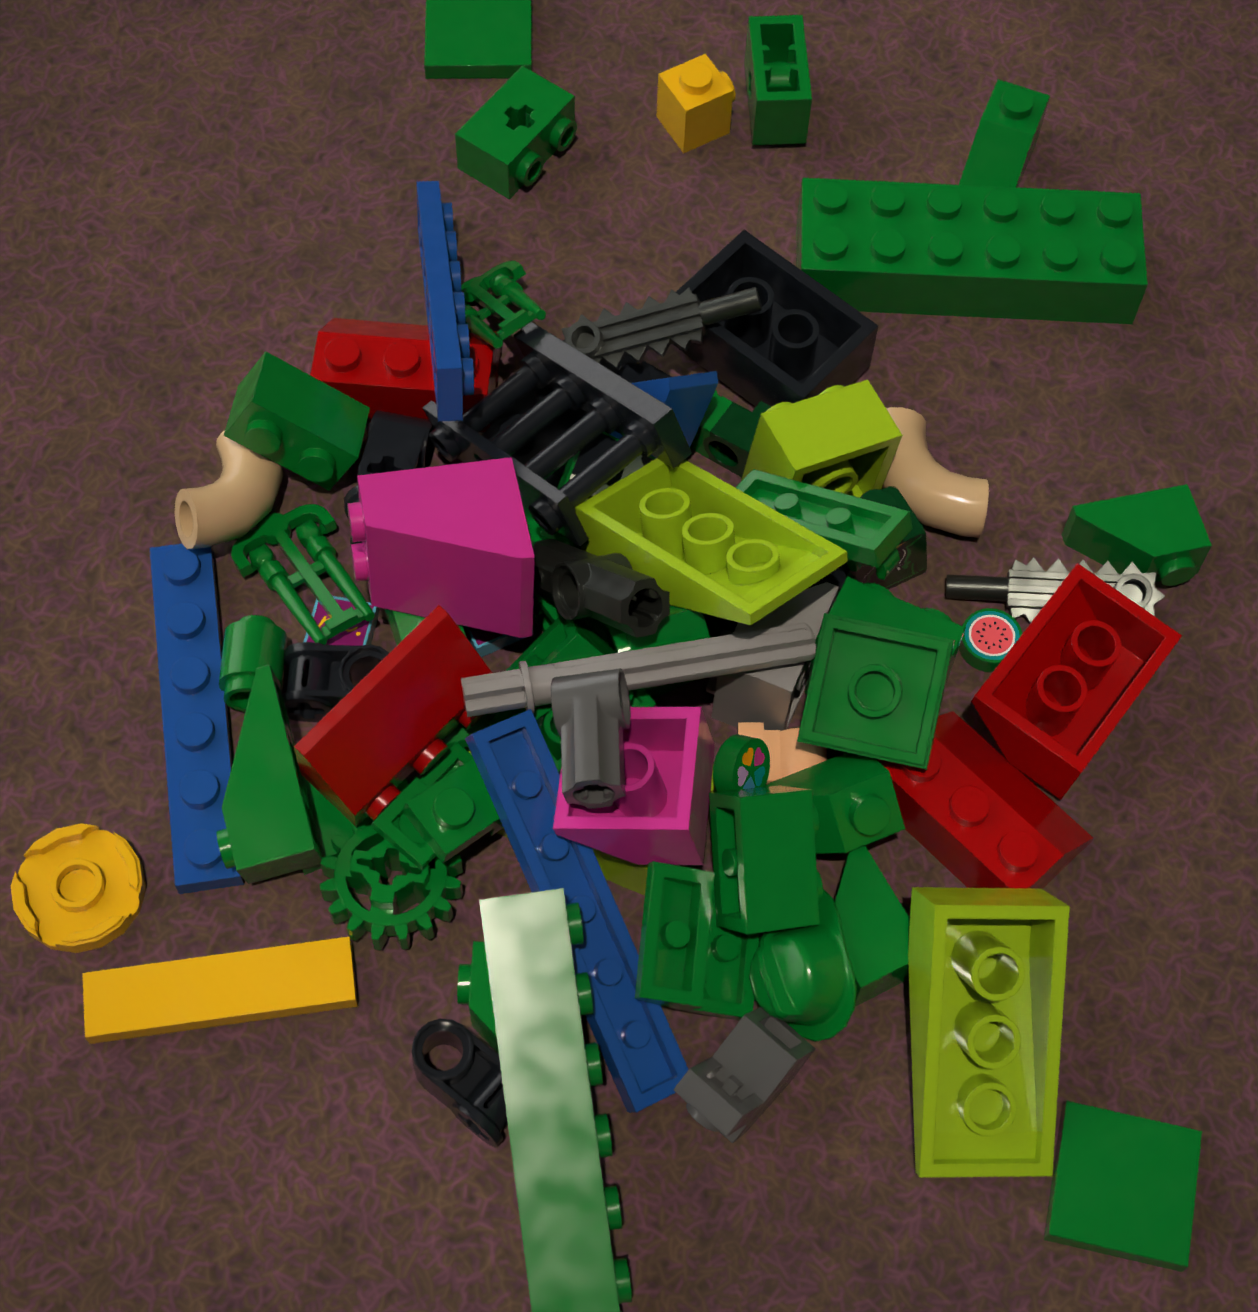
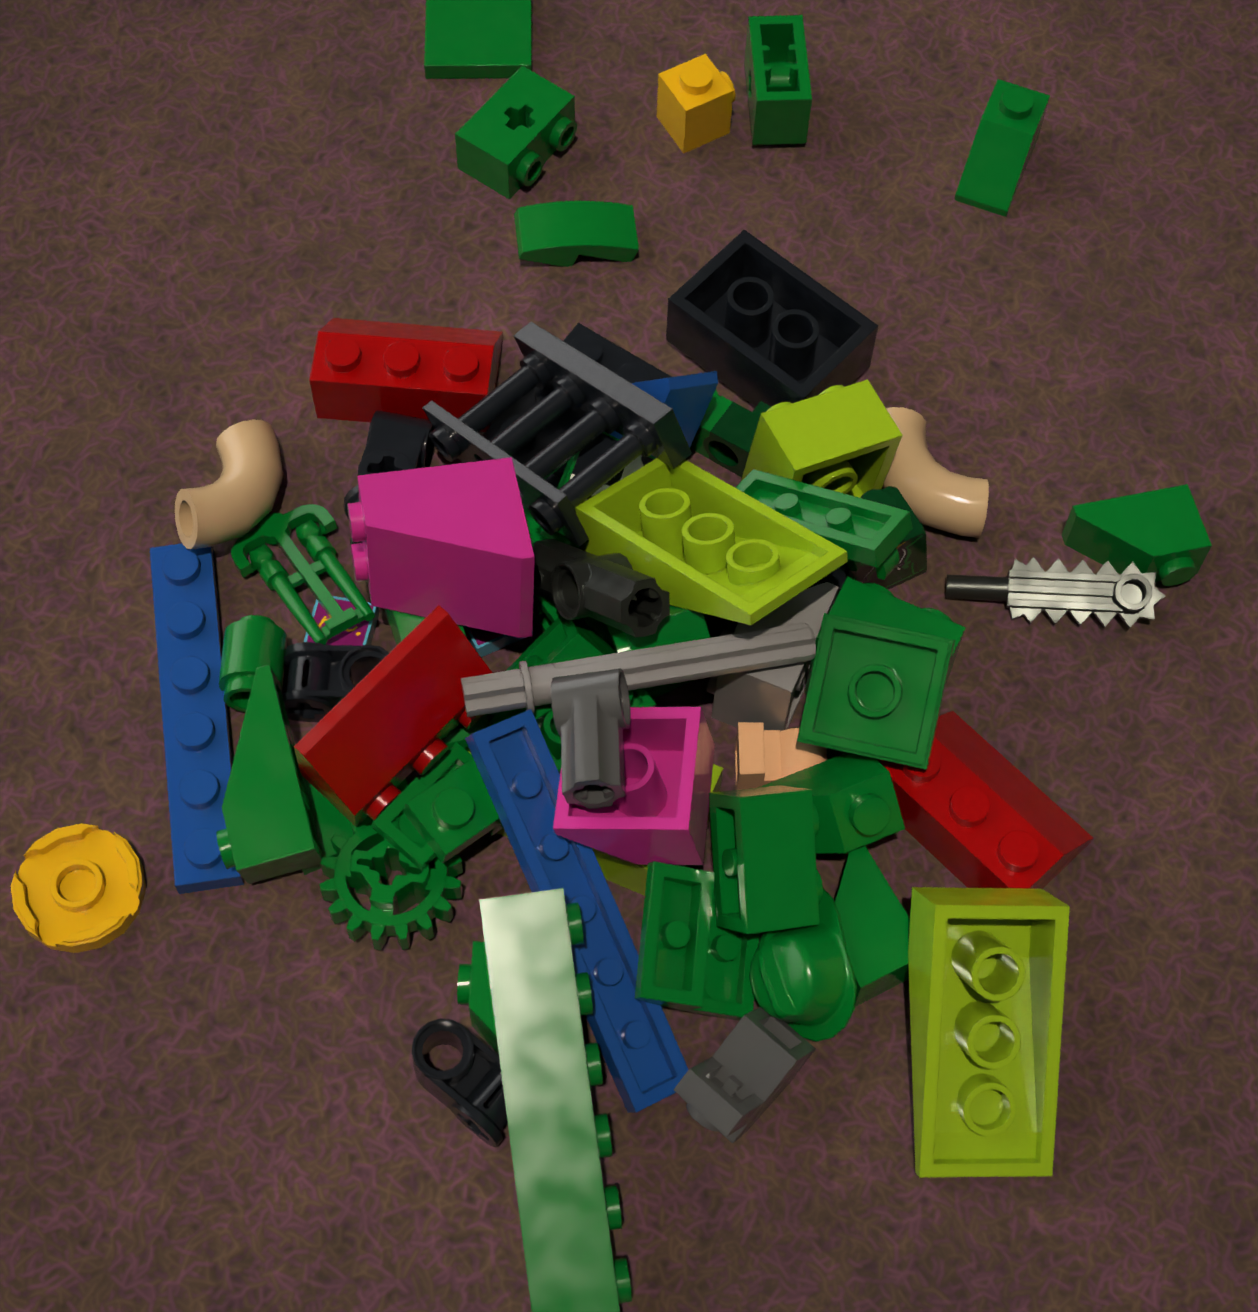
(219, 990): yellow tile -> none
(297, 421): green brick -> none
(444, 303): blue plate -> none
(509, 293): green piece -> none
(564, 229): none -> green slope
(656, 325): pearl dark grey piece -> none
(741, 764): green tile -> none
(974, 249): green brick -> none
(988, 638): tile -> none
(1071, 679): red slope -> none
(1124, 1186): green tile -> none

